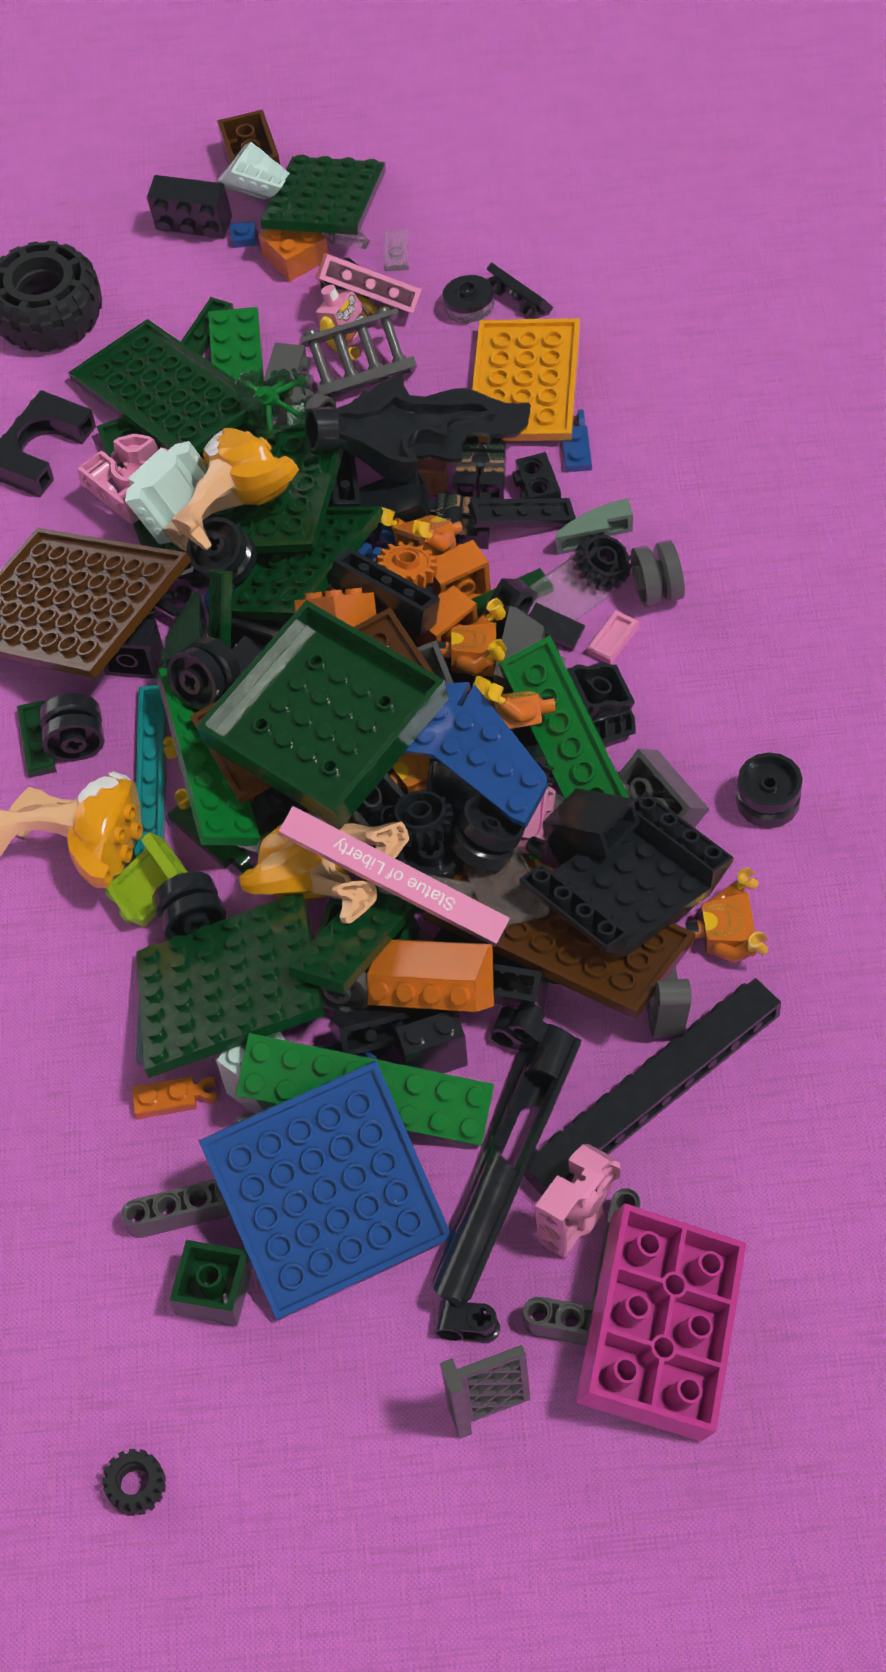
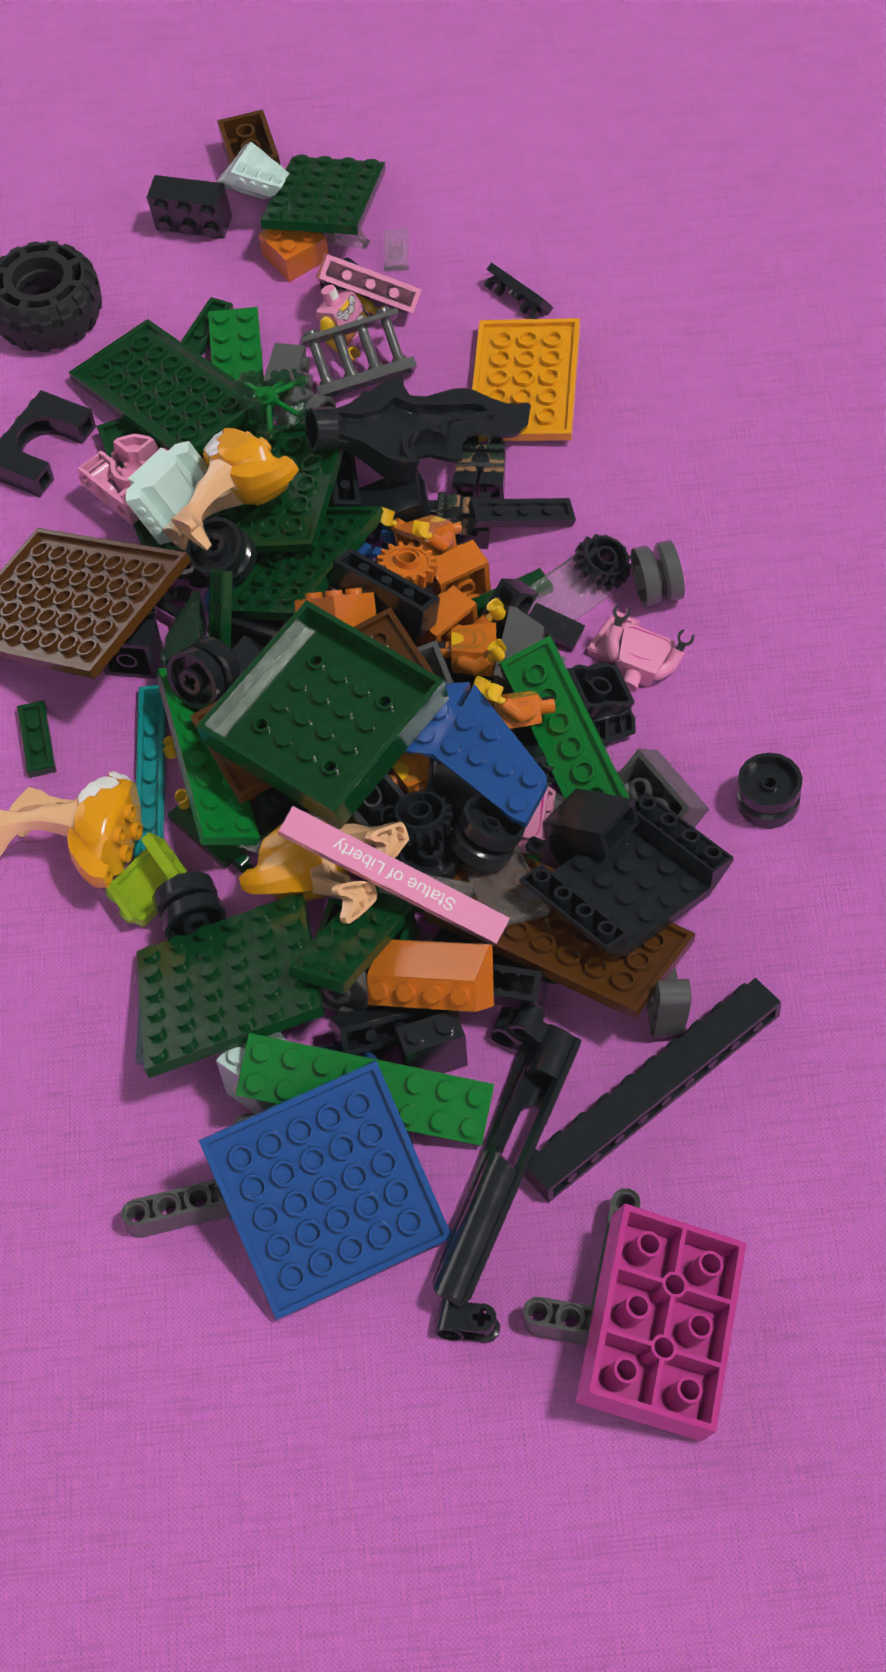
(71, 727): black wheel -> none
(125, 1464): black tyre -> none
(171, 1096): orange plate -> none
(211, 1282): dark green brick -> none
(243, 234): blue plate -> none
(435, 474): copper brick -> none
(468, 298): black piece -> none
(485, 1387): dark grey fence -> none
(536, 477): black brick -> none
(575, 1207): bright pink connector -> none
(577, 450): blue hinge -> none
(607, 519): sand green slope -> none
(642, 653): none -> bright pink torso
(729, 922): orange torso -> none

